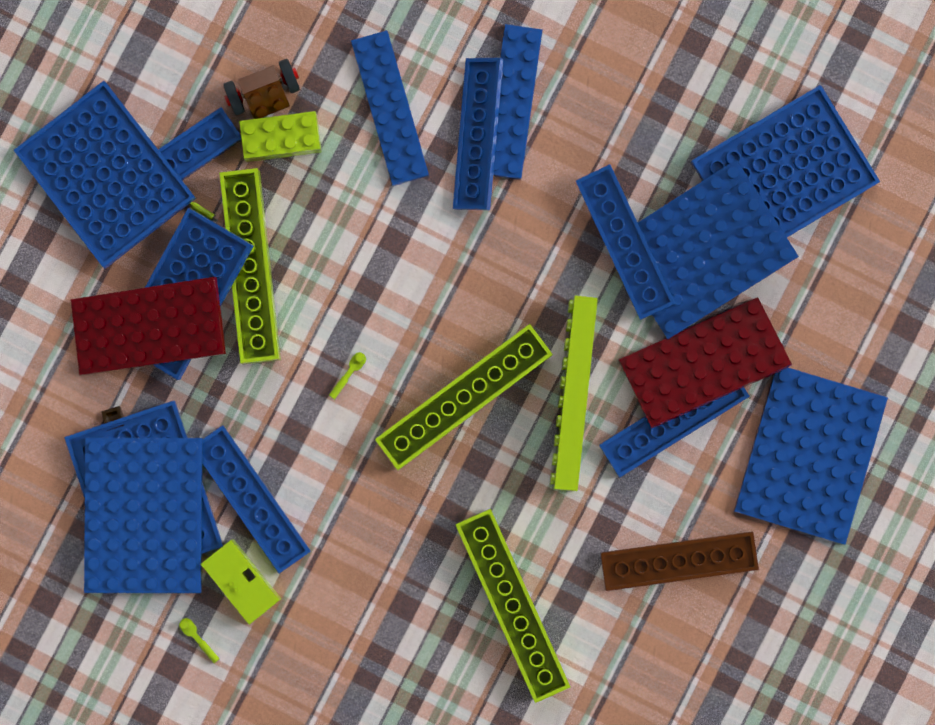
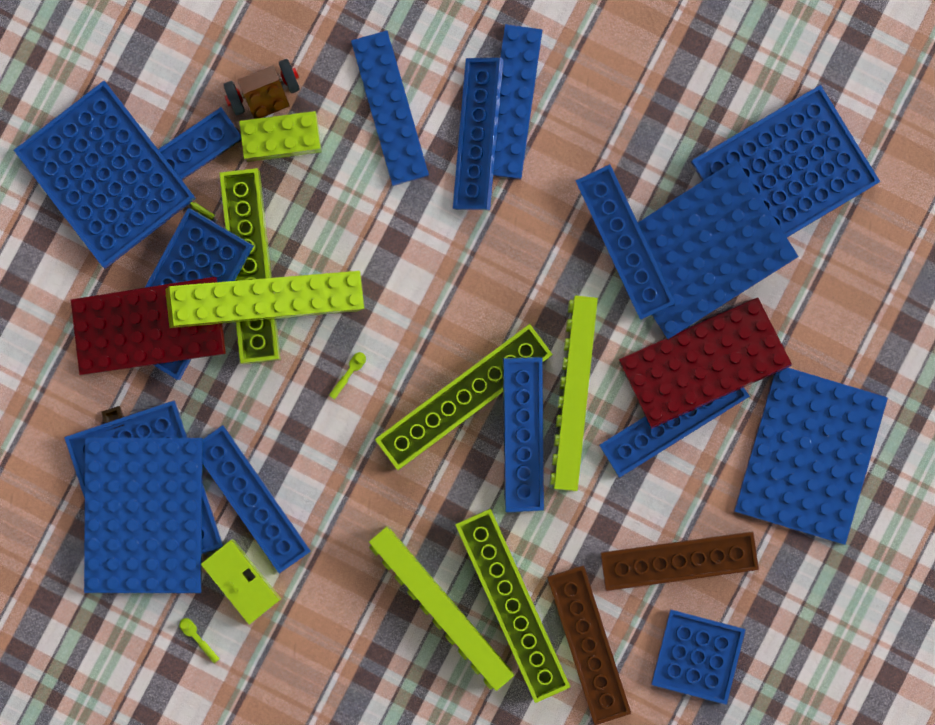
(264, 299): none -> lime brick
(442, 608): none -> lime brick
(523, 434): none -> blue plate
(589, 645): none -> reddish brown plate
(698, 656): none -> blue plate

